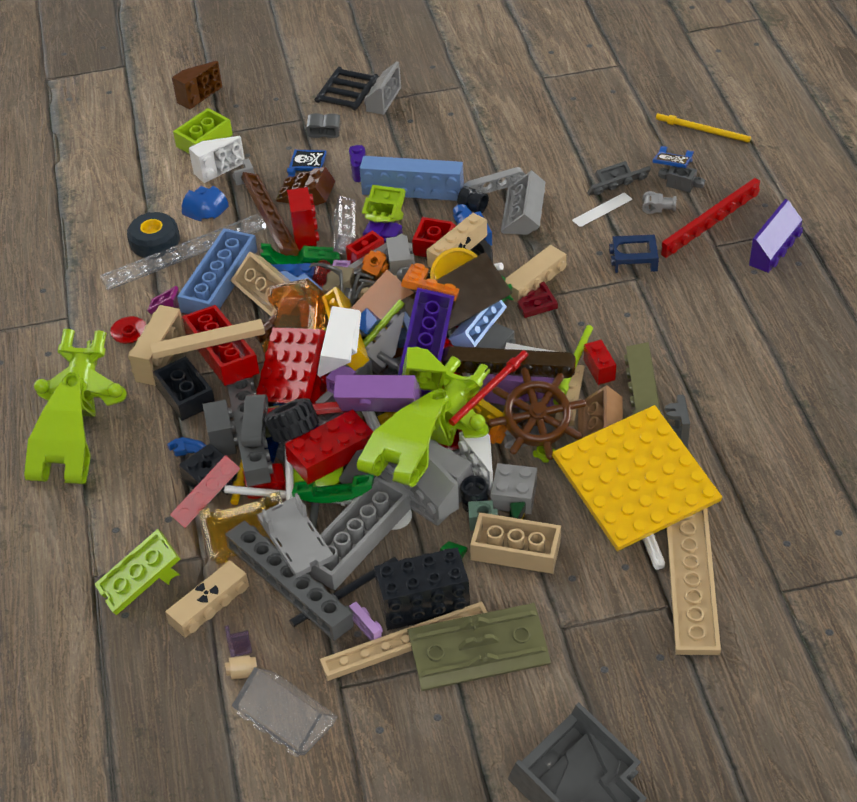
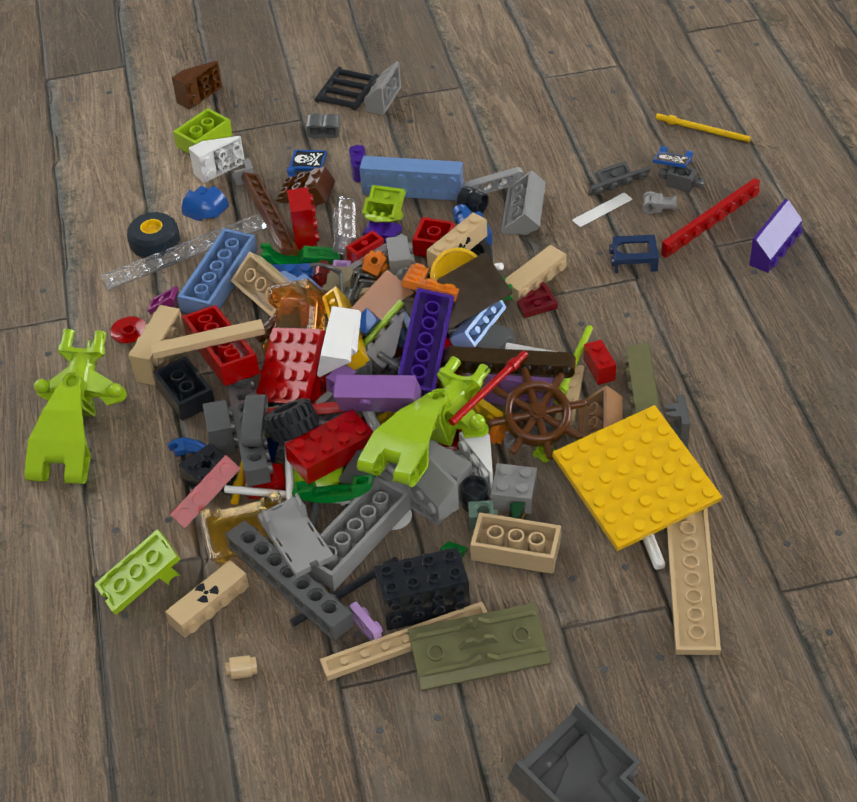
(238, 643): clear purple panel -> none
(283, 711): clear windscreen -> none
(426, 368): lime slope -> none

